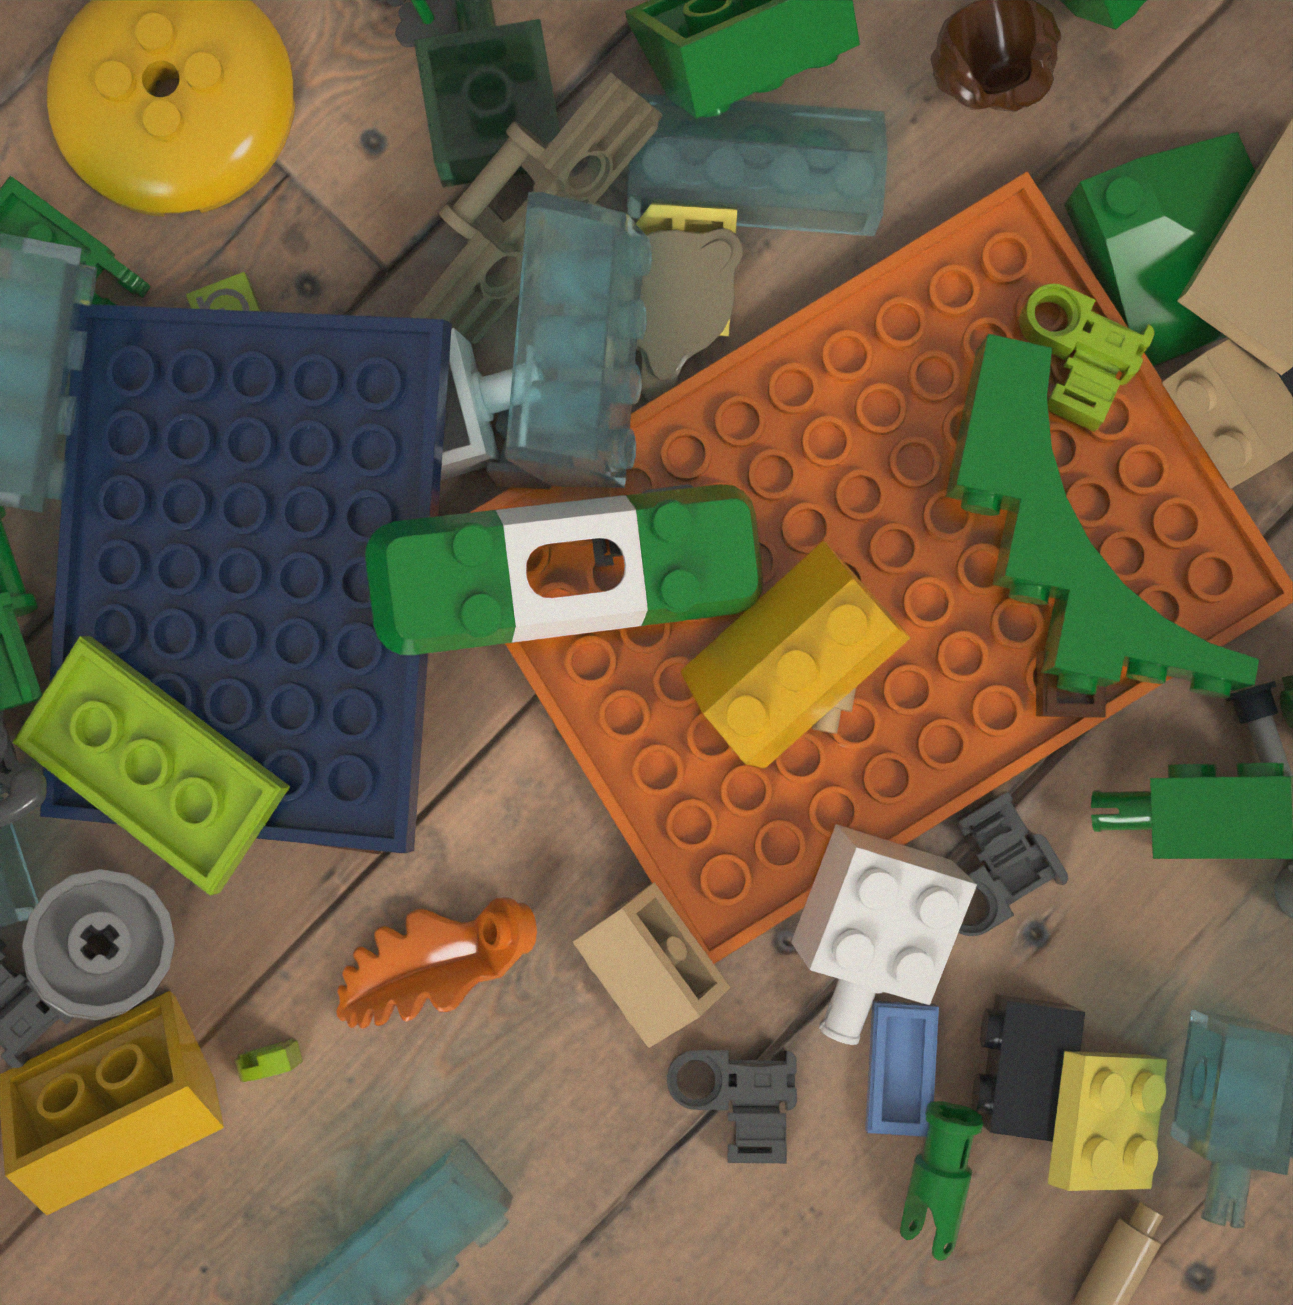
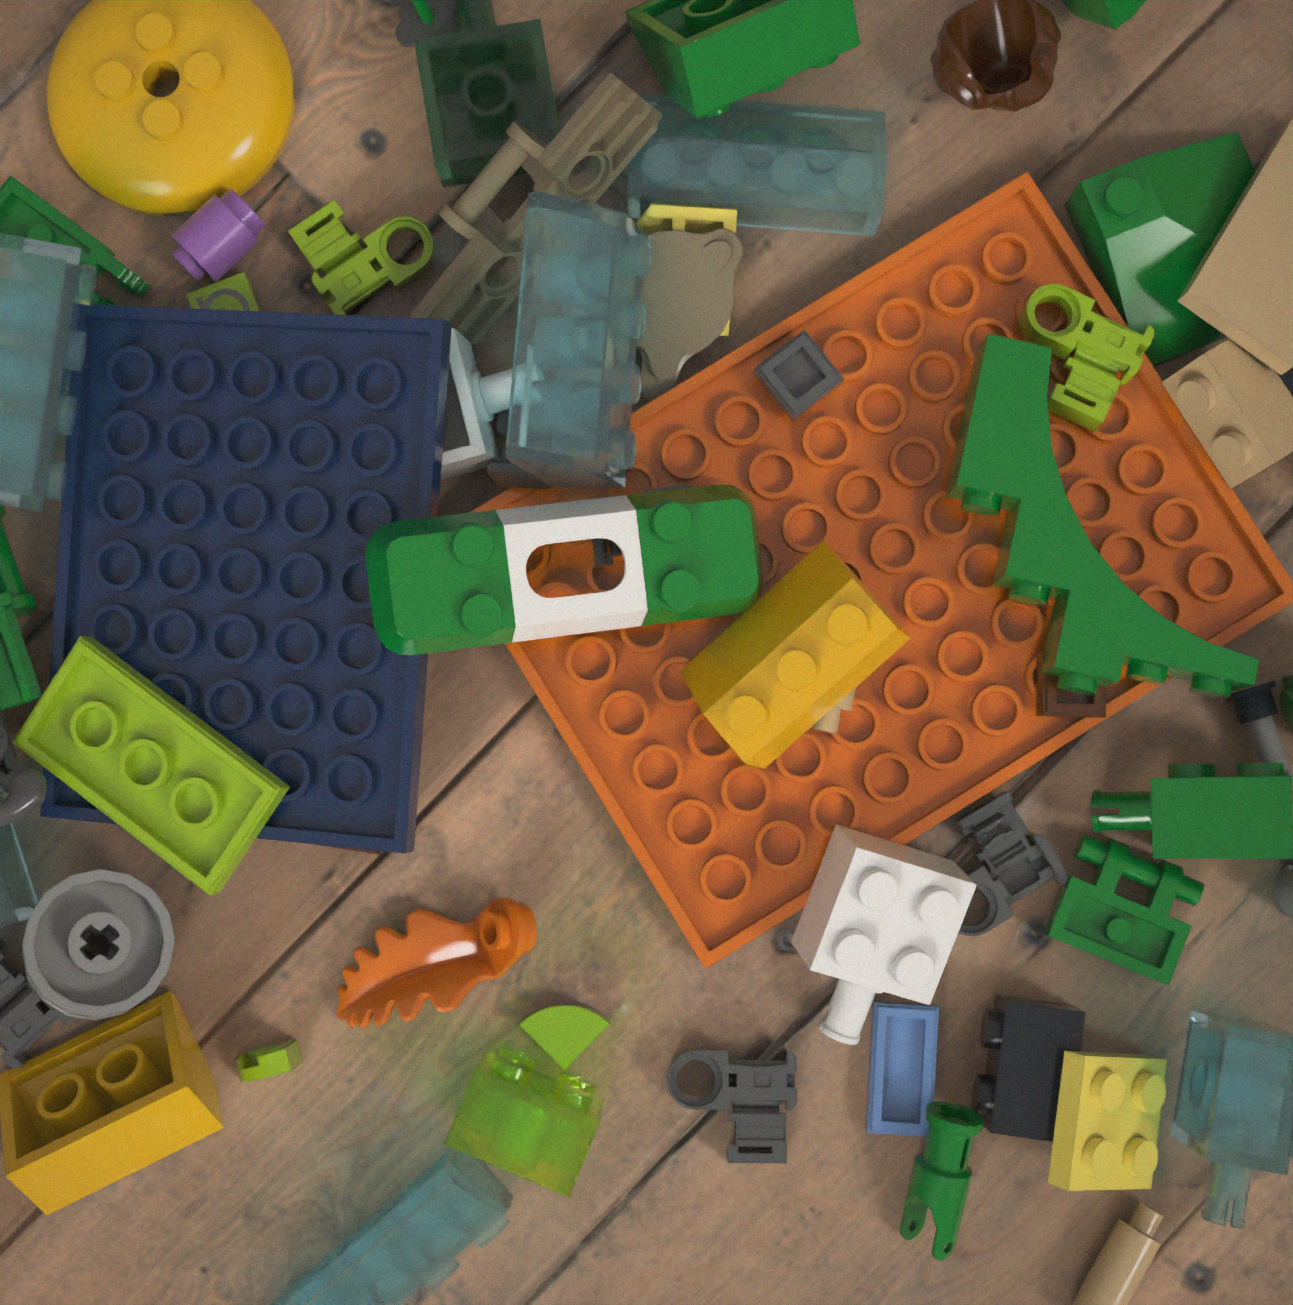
(217, 236): none -> medium lavender brick
(350, 270): none -> lime piece
(527, 1120): none -> clear neon green brick
(564, 1030): none -> lime tile
(651, 965): tan brick -> none
(798, 375): none -> dark grey tile
(1116, 927): none -> green plate

